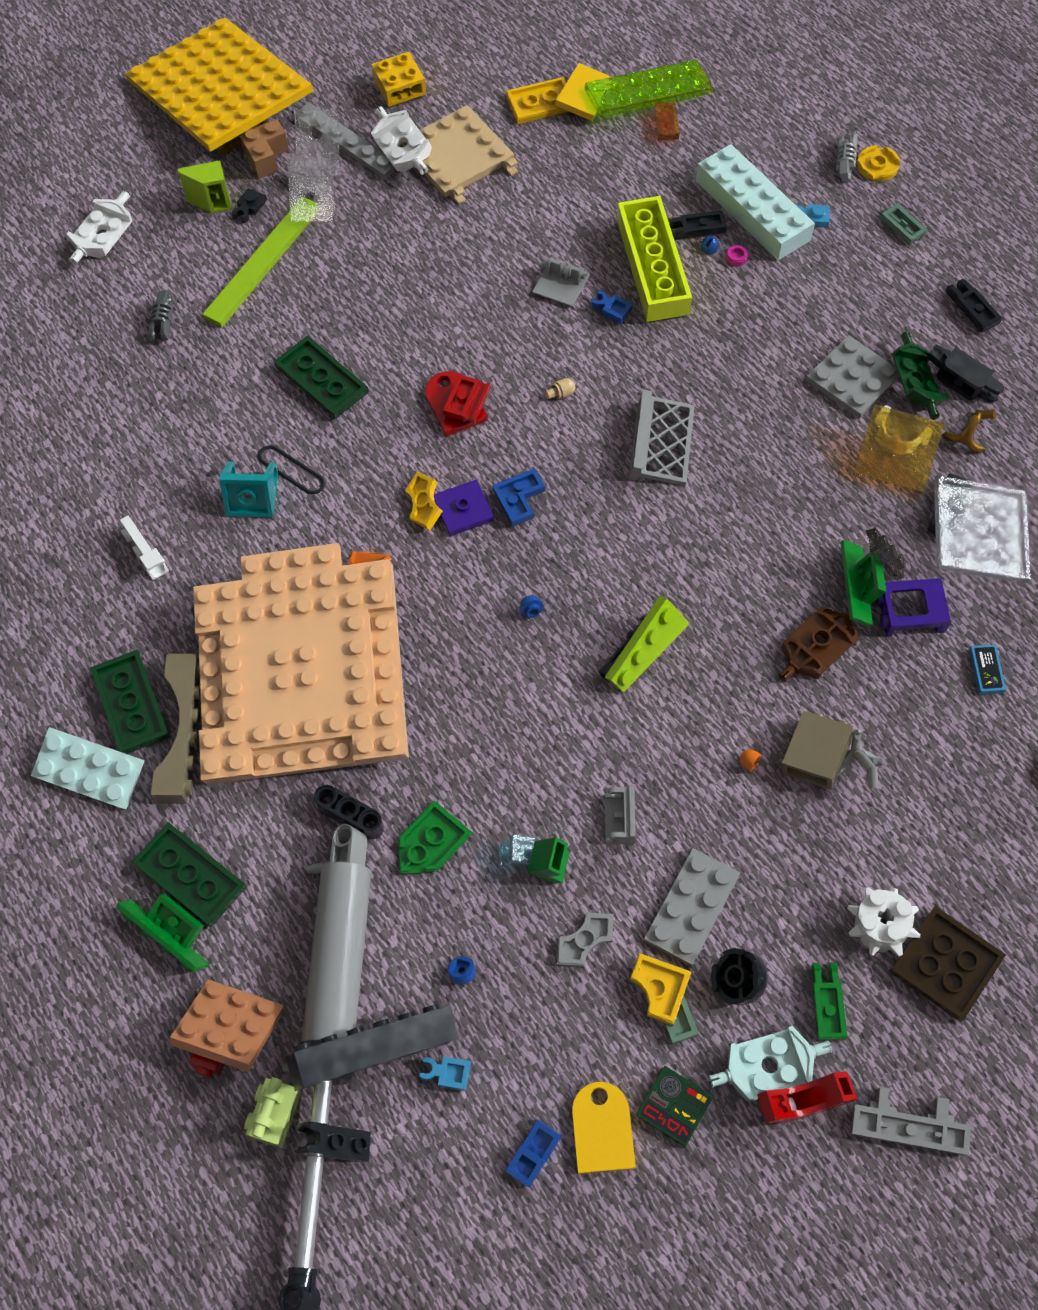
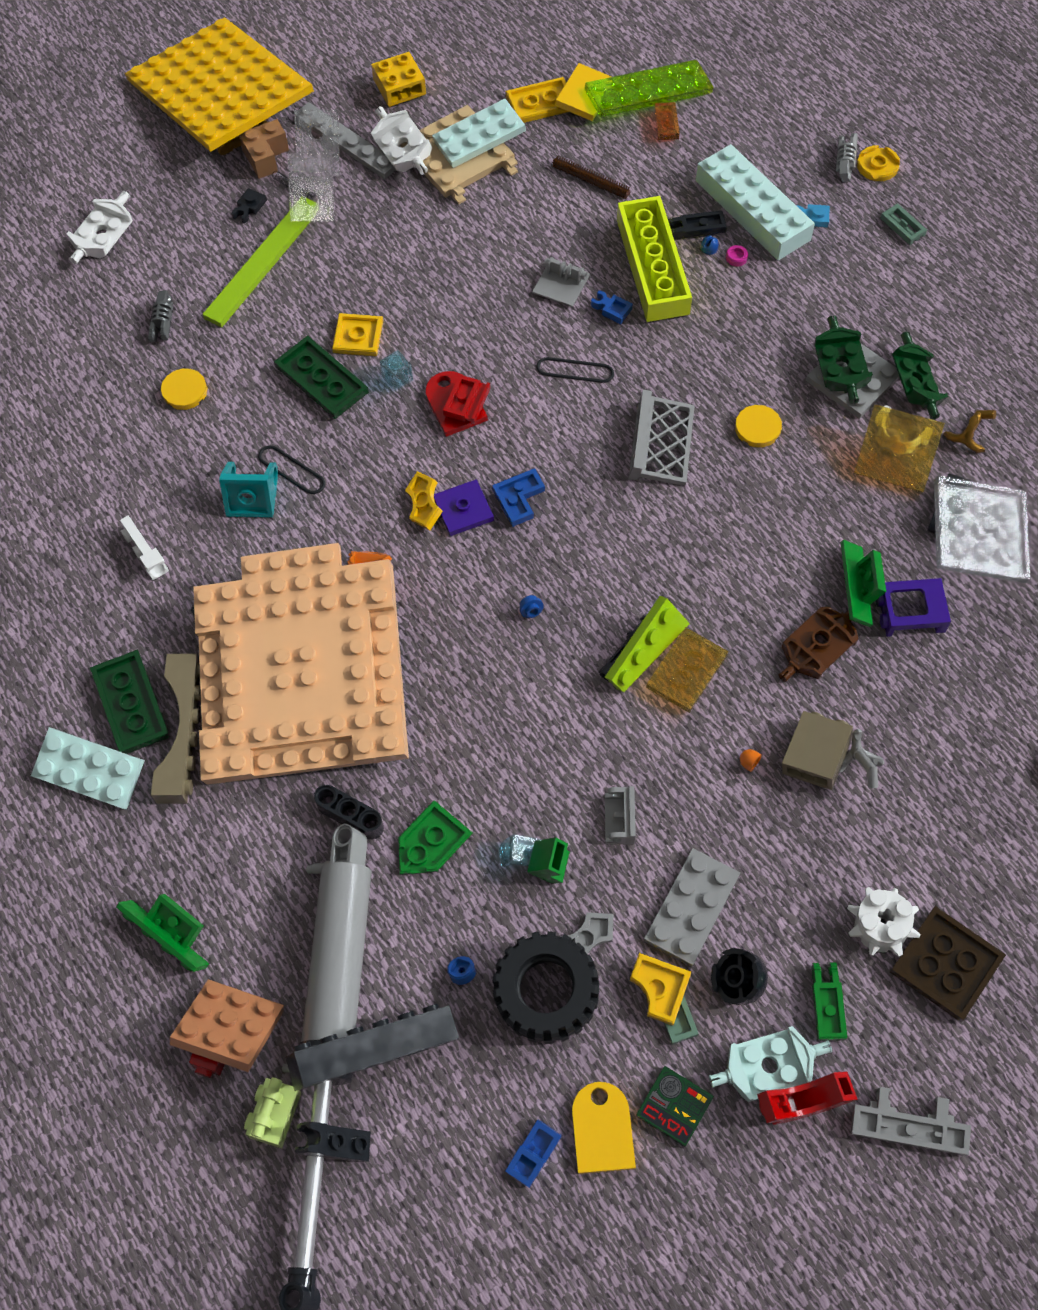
(184, 389): none -> yellow tile
(189, 874): dark green plate -> none
(206, 186): lime slope -> none
(357, 334): none -> yellow tile
(396, 370): none -> clear light blue brick
(452, 1072): dark azure plate -> none
(479, 133): none -> light aqua plate
(538, 950): none -> black tyre
(563, 388): tan cylinder -> none
(575, 362): none -> black piece
(591, 178): none -> reddish brown axle
(687, 670): none -> clear yellow plate
(758, 425): none -> yellow tile
(844, 346): none -> dark green plate
(886, 554): clear smoke plate -> none
(965, 374): black hinge -> none
(974, 305): black hinge -> none
(987, 669): tile -> none

